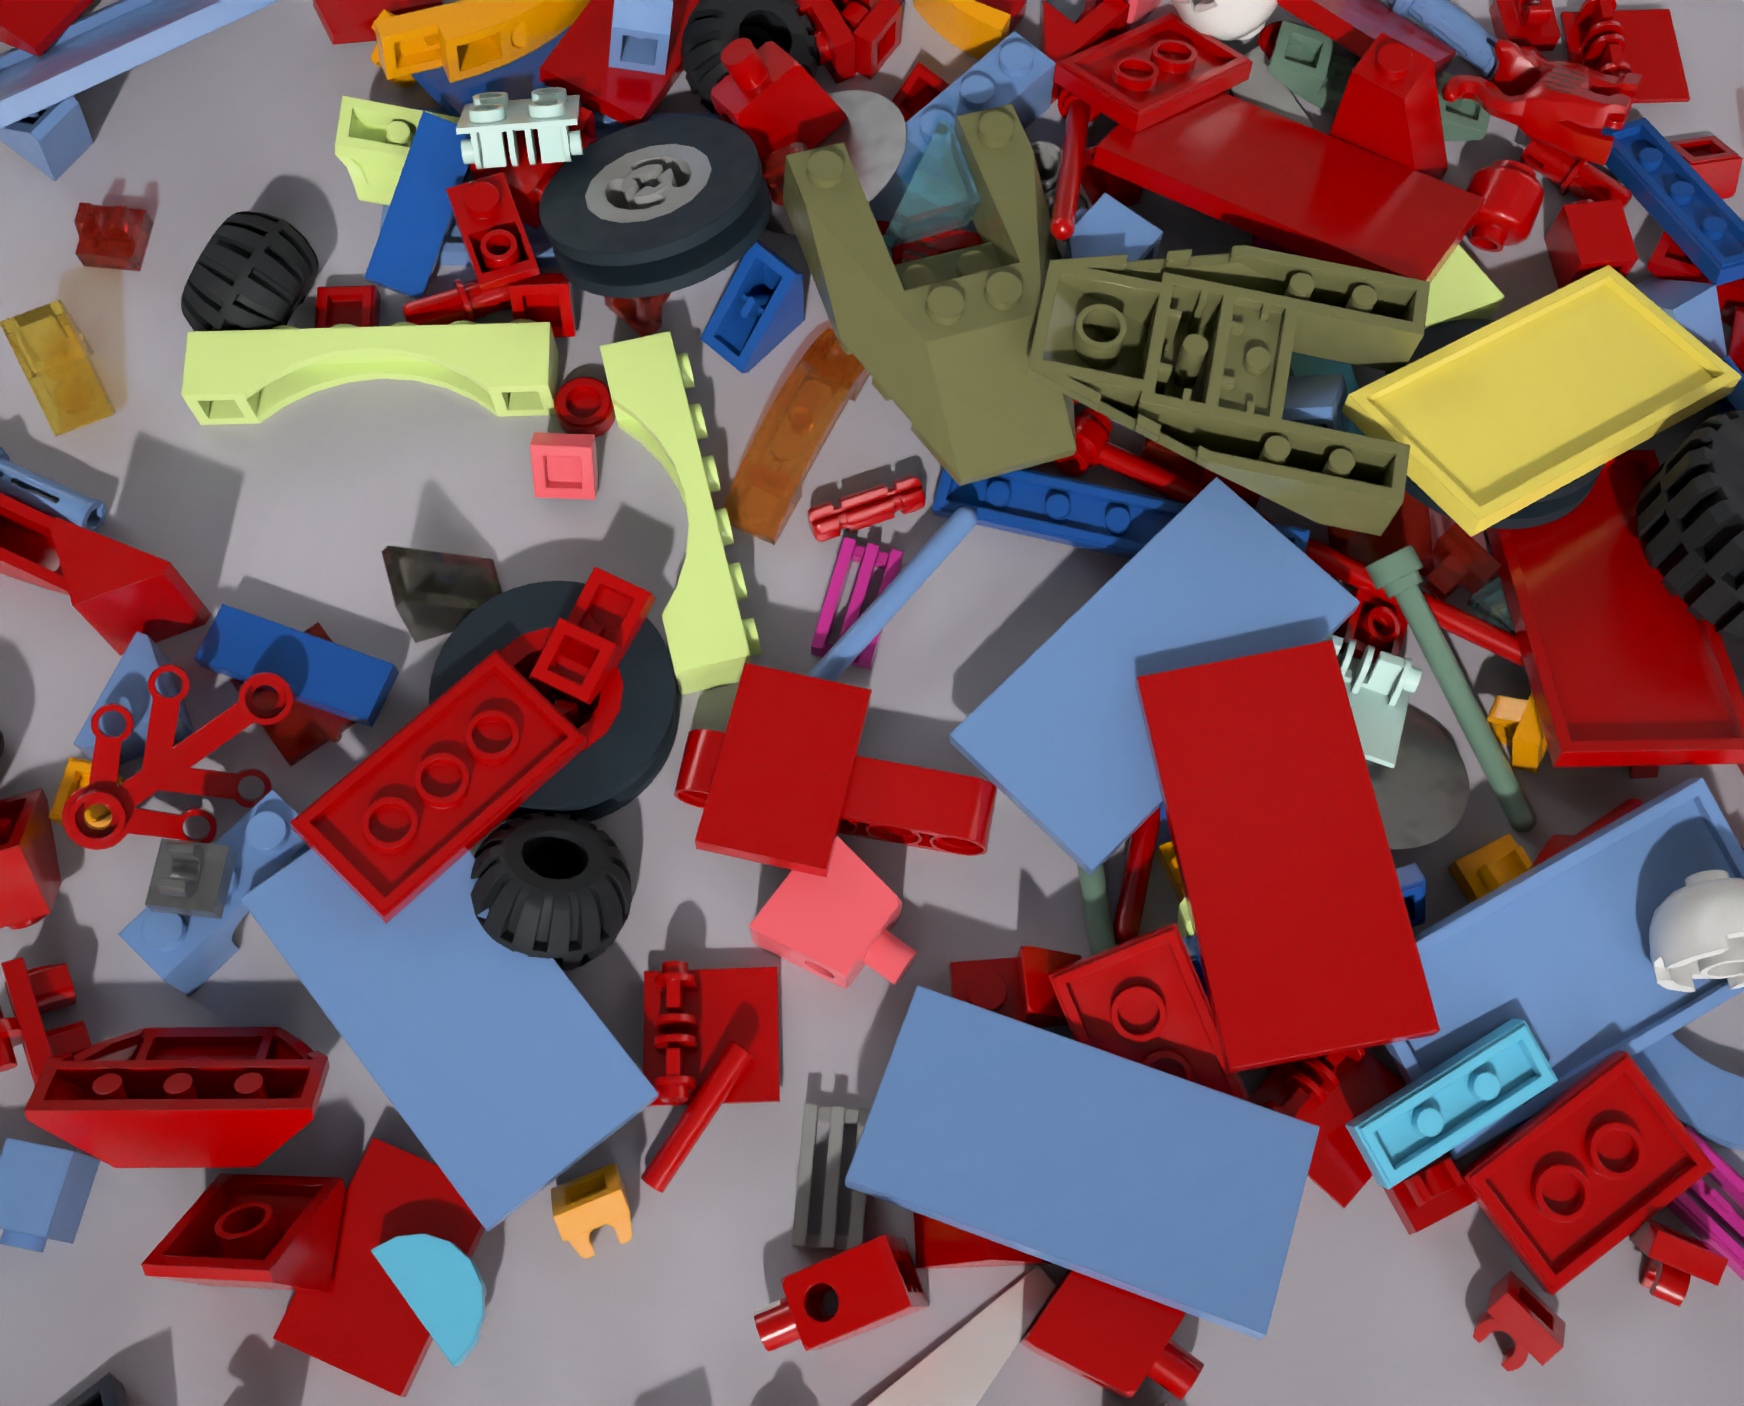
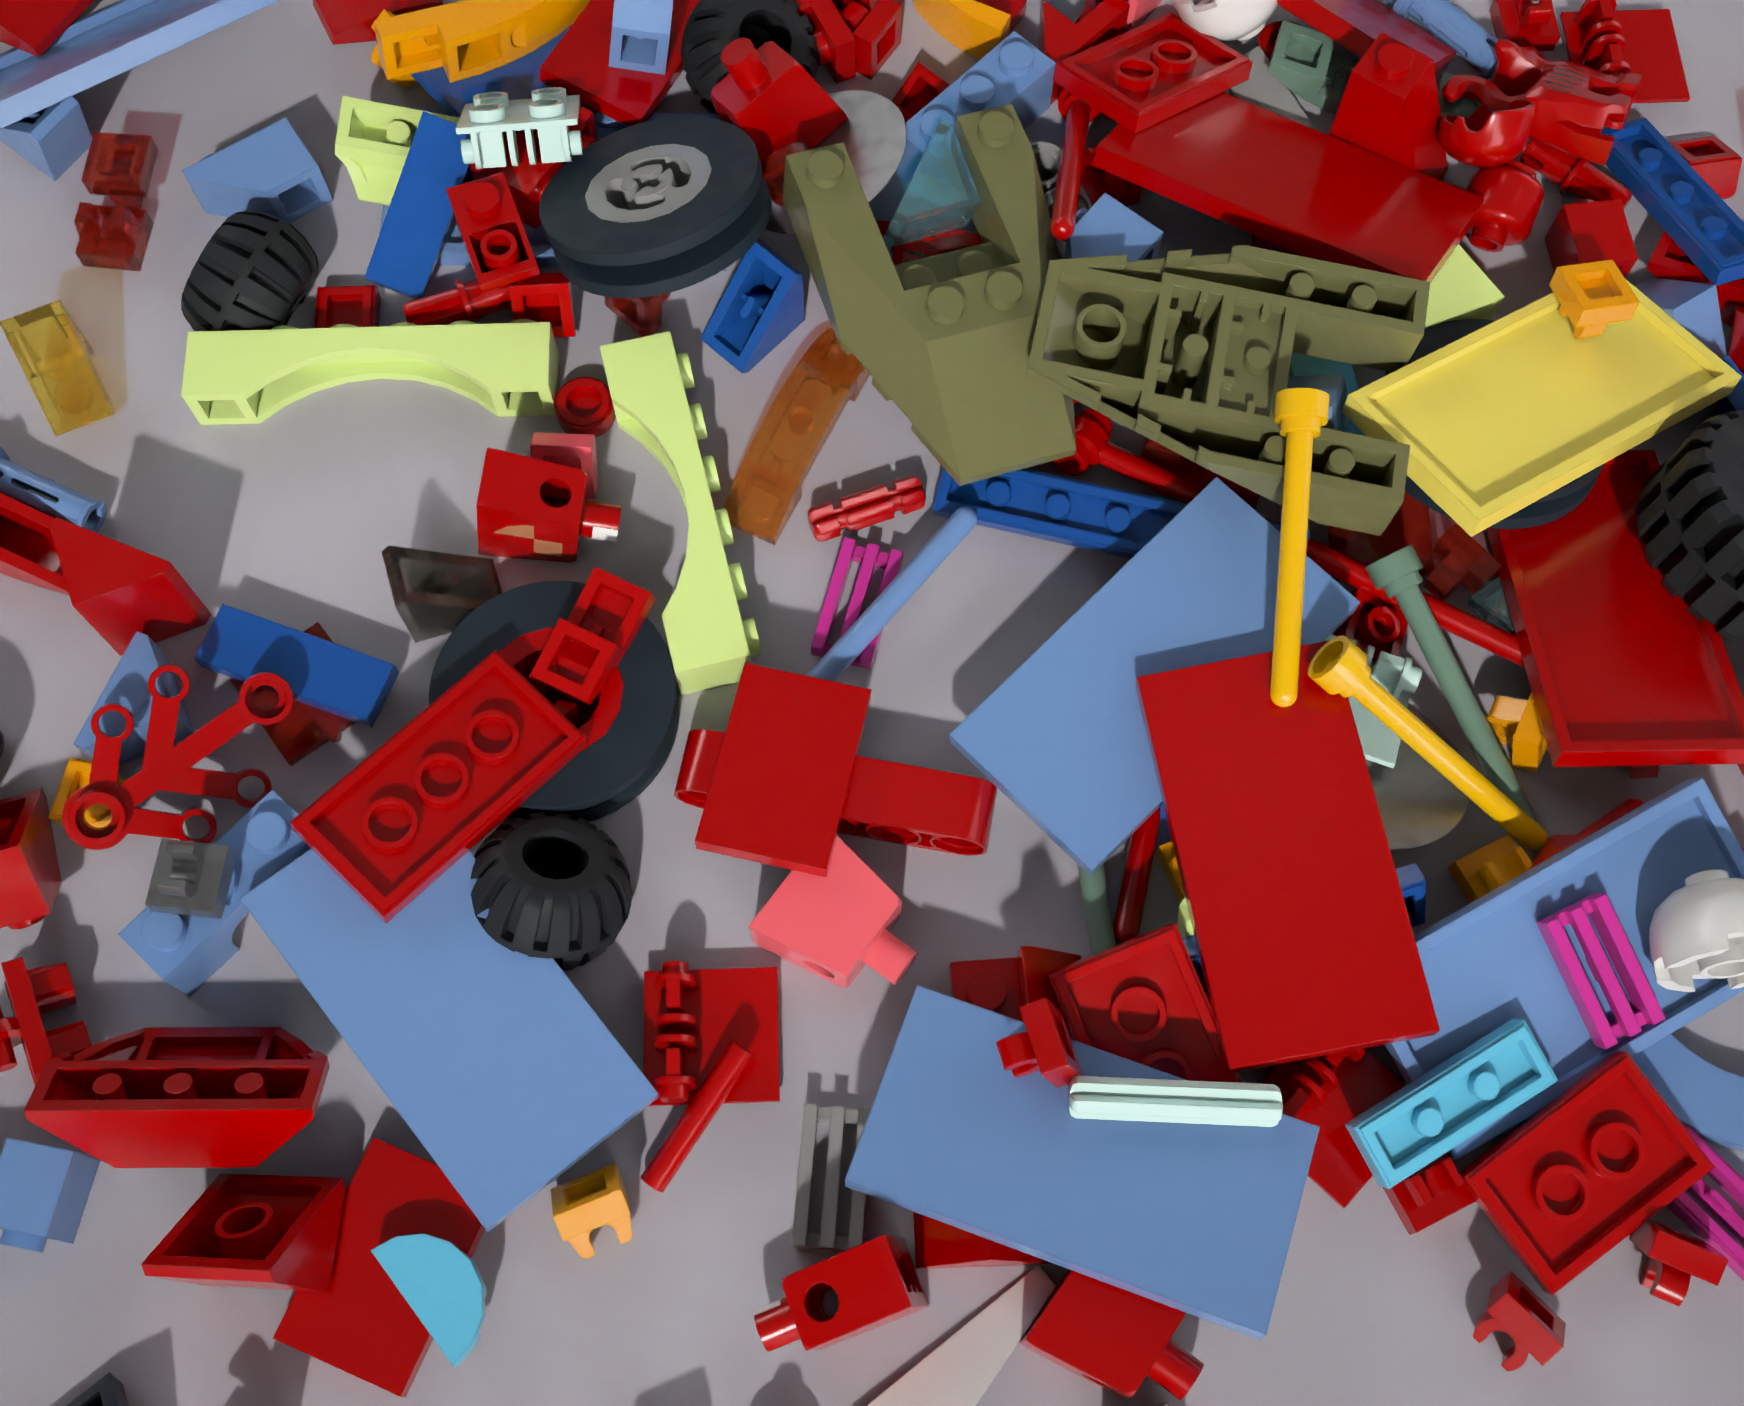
(120, 167): none -> clear red tile
(260, 174): none -> medium blue slope
(538, 509): none -> red torso
(1043, 1046): none -> red tile
(1175, 1101): none -> light aqua axle
(1300, 417): none -> yellow piece
(1343, 670): none -> yellow piece
(1487, 137): none -> red hair
(1593, 296): none -> light orange tile
(1627, 1022): none -> dark pink tile

